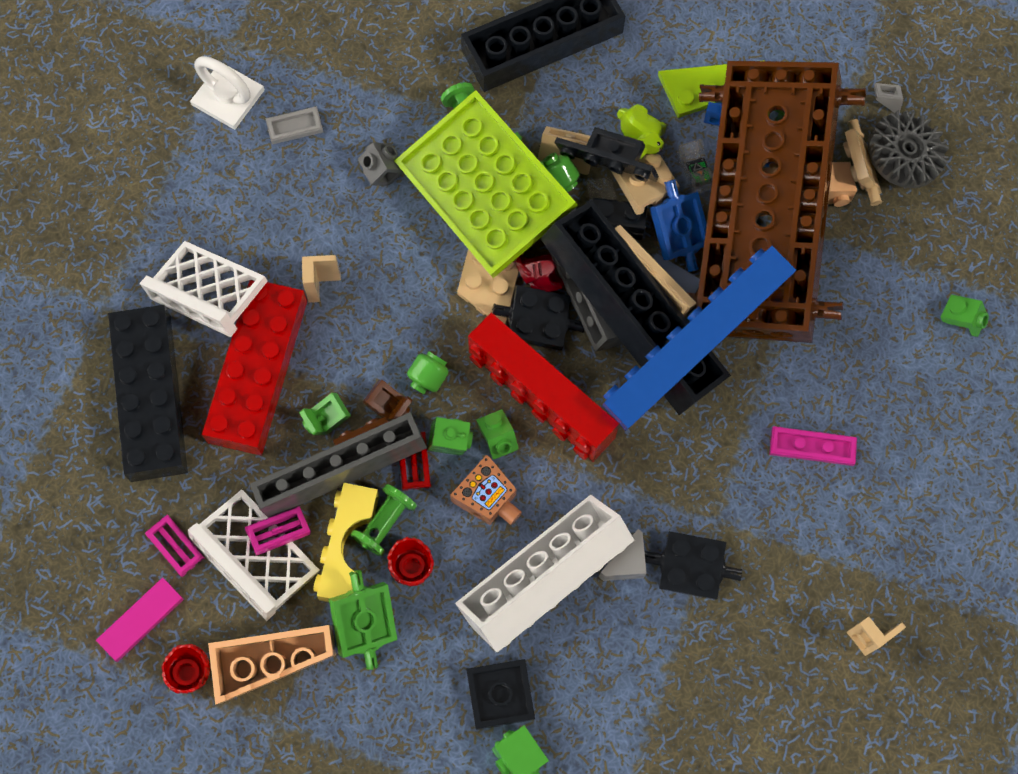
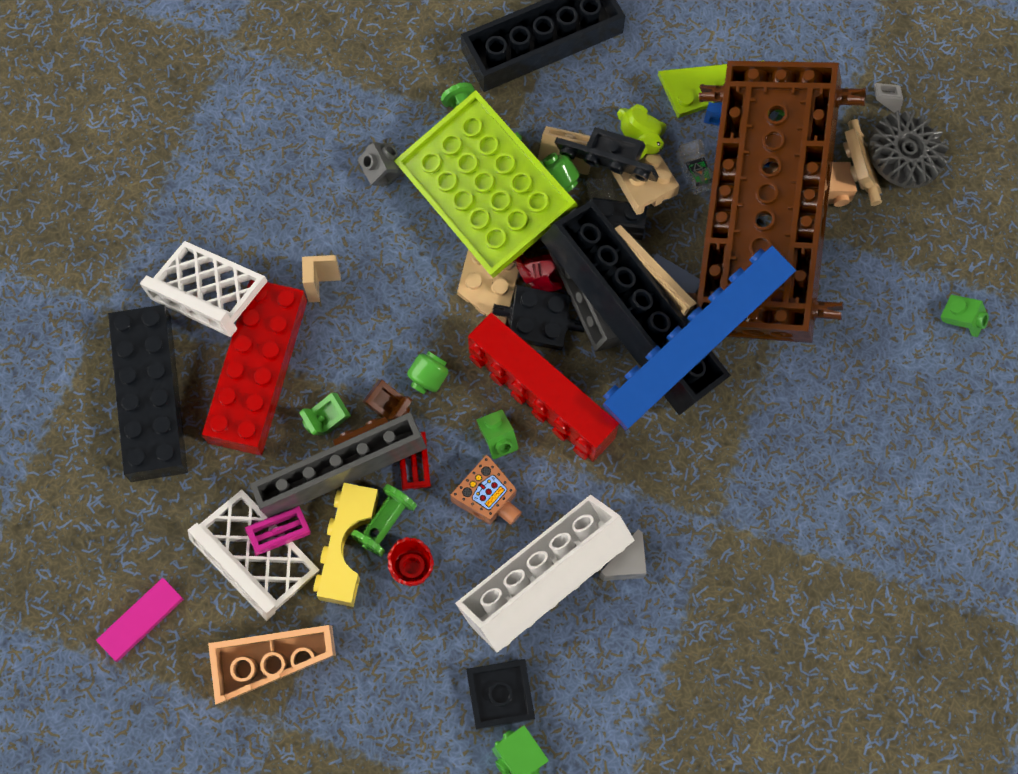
(185, 669): red hair -> none
(190, 564): dark pink tile -> none
(225, 92): white tile -> none
(294, 125): light grey tile -> none
(363, 619): bright green plate -> none
(449, 436): bright green head -> none
(680, 225): blue plate -> none
(692, 565): black plate -> none
(813, 446): dark pink tile -> none
(869, 637): tan panel -> none

